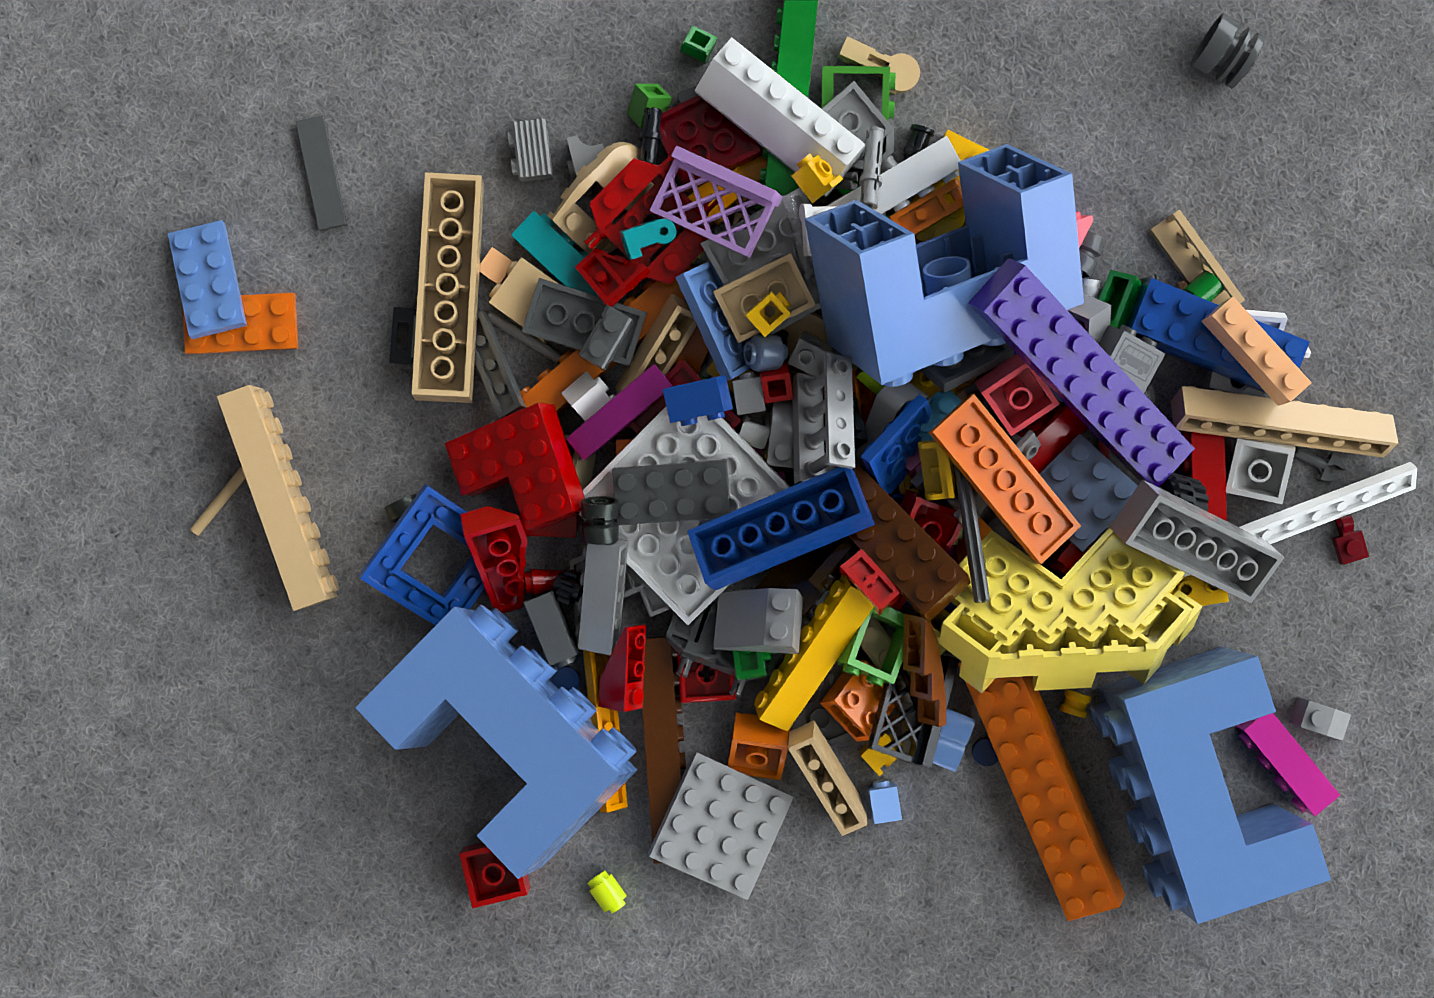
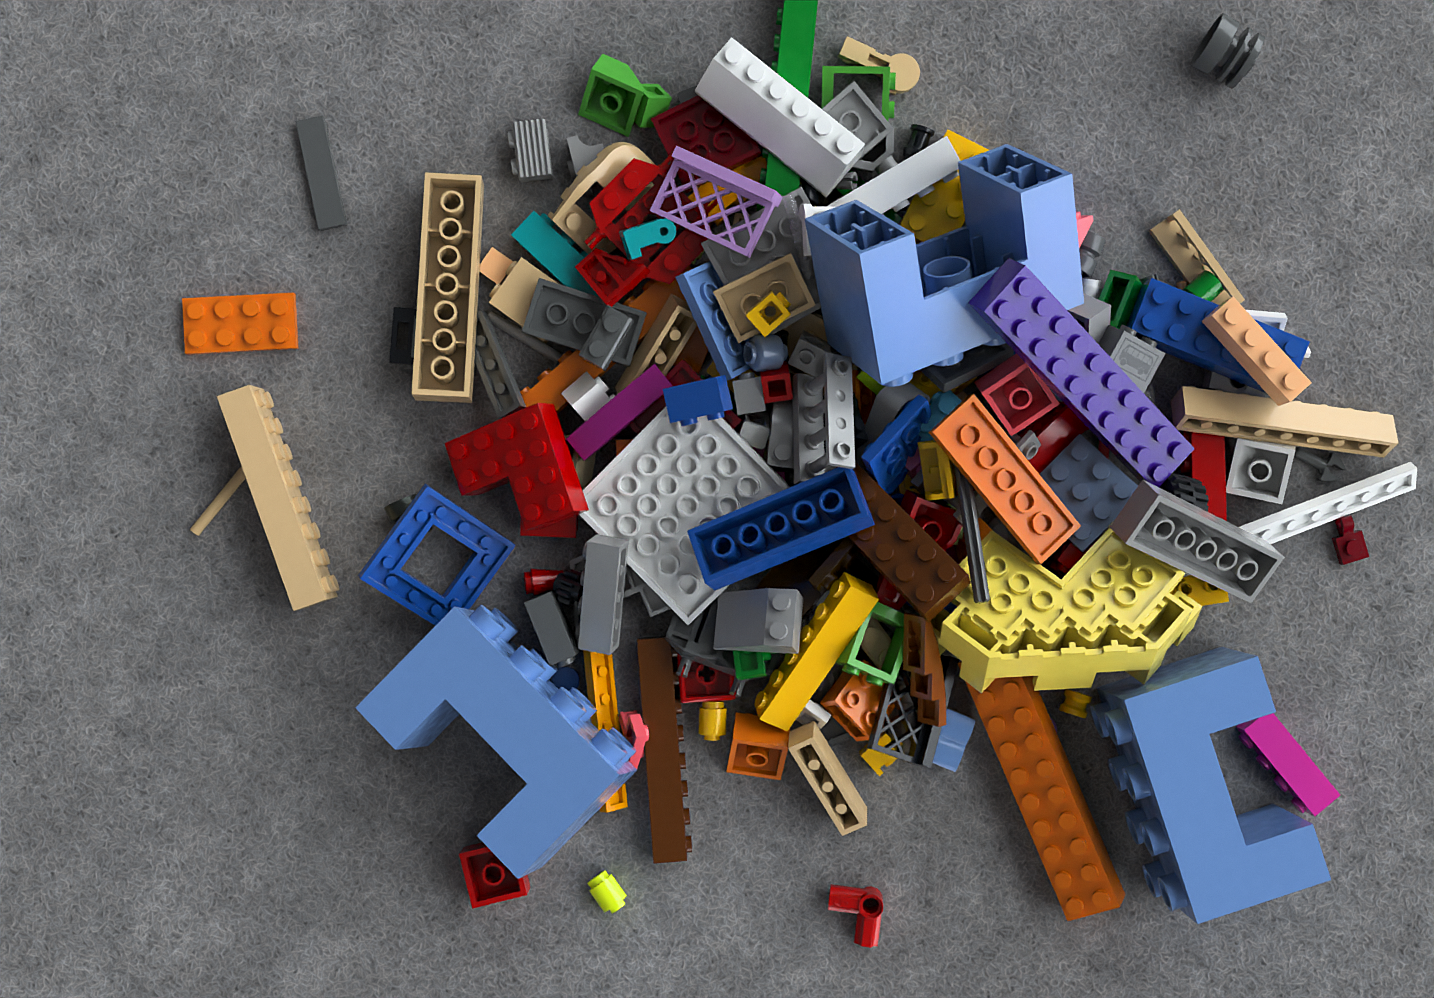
(207, 279): medium blue plate -> none
(498, 551): red wedge -> none
(599, 521): pearl dark grey wheel -> none
(612, 95): none -> bright green slope
(624, 674): red slope -> none
(635, 733): none -> coral hinge
(650, 136): black pin -> none
(672, 492): dark grey plate -> none
(698, 44): green brick -> none
(712, 720): none -> yellow brick
(720, 825): light grey plate -> none
(815, 177): yellow brick -> none
(815, 712): none -> white plate
(868, 918): none -> red piece
(870, 179): light grey pin -> none
(870, 581): red hinge -> none
(884, 801): light blue brick -> none
(930, 208): orange plate -> none
(984, 752): dark blue tile -> none
(1320, 718): light grey slope -> none

